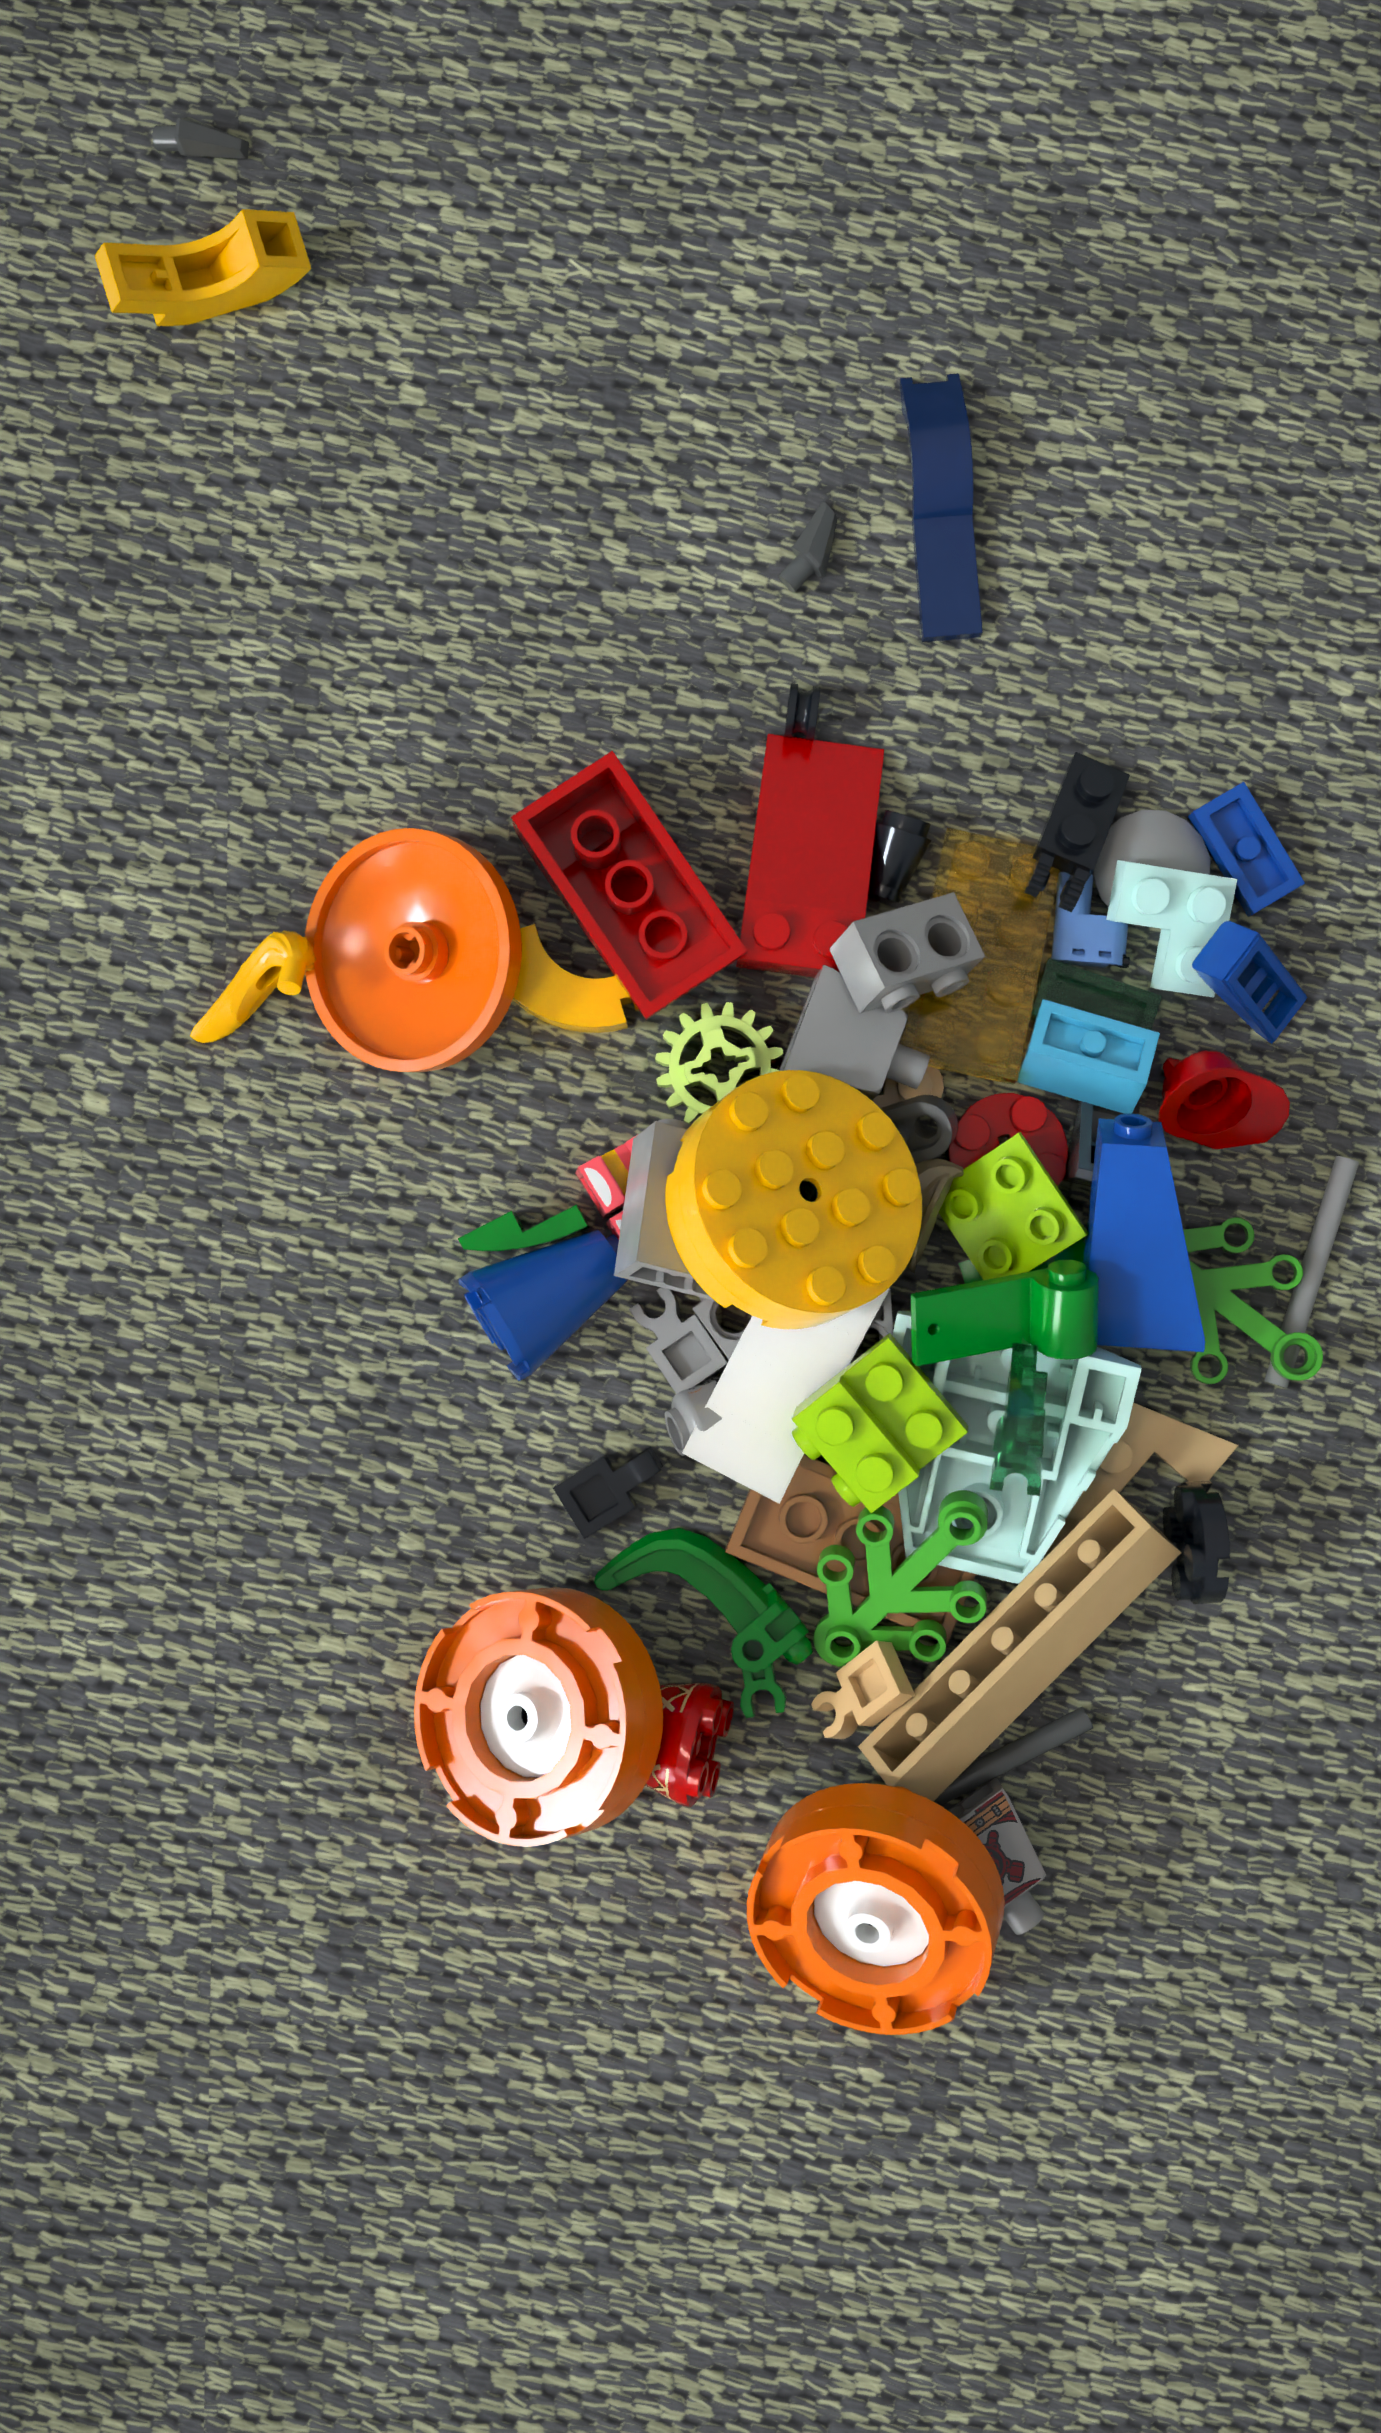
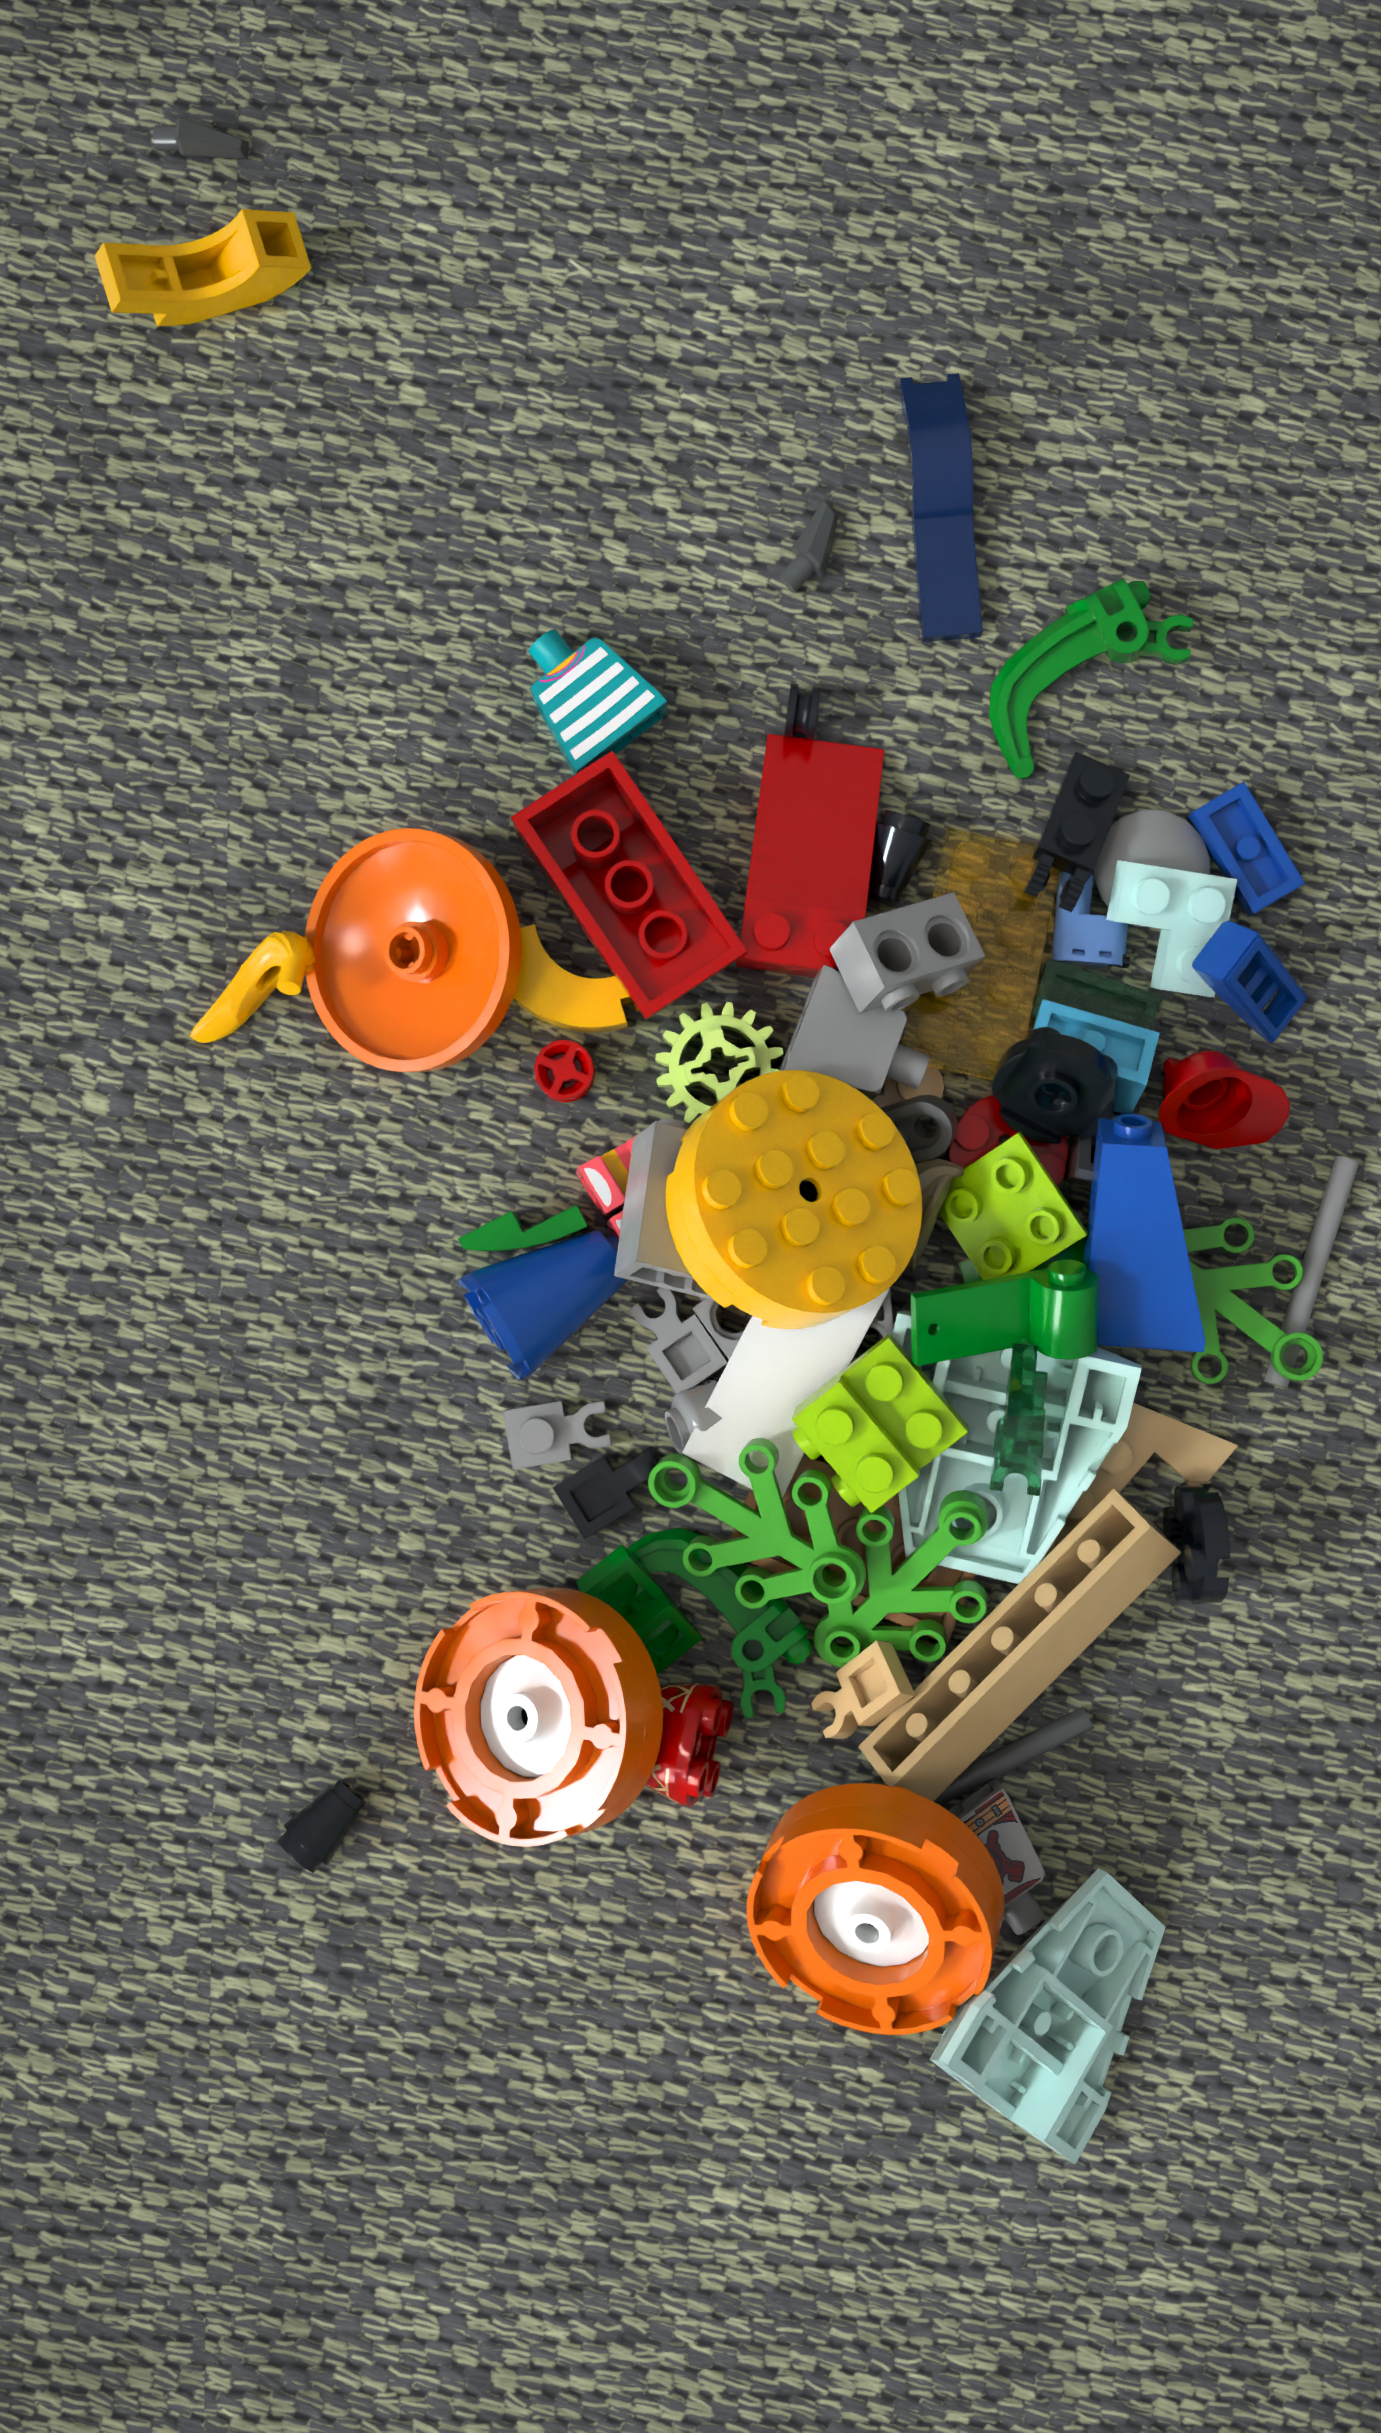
(321, 1826): none -> black cone
(544, 1433): none -> light grey plate
(559, 1058): none -> red wheel
(591, 699): none -> teal torso
(644, 1604): none -> green slope
(766, 1532): none -> bright green plant
(1055, 2016): none -> light aqua wedge
(1059, 1060): none -> black plate
(1097, 624): none -> green piece

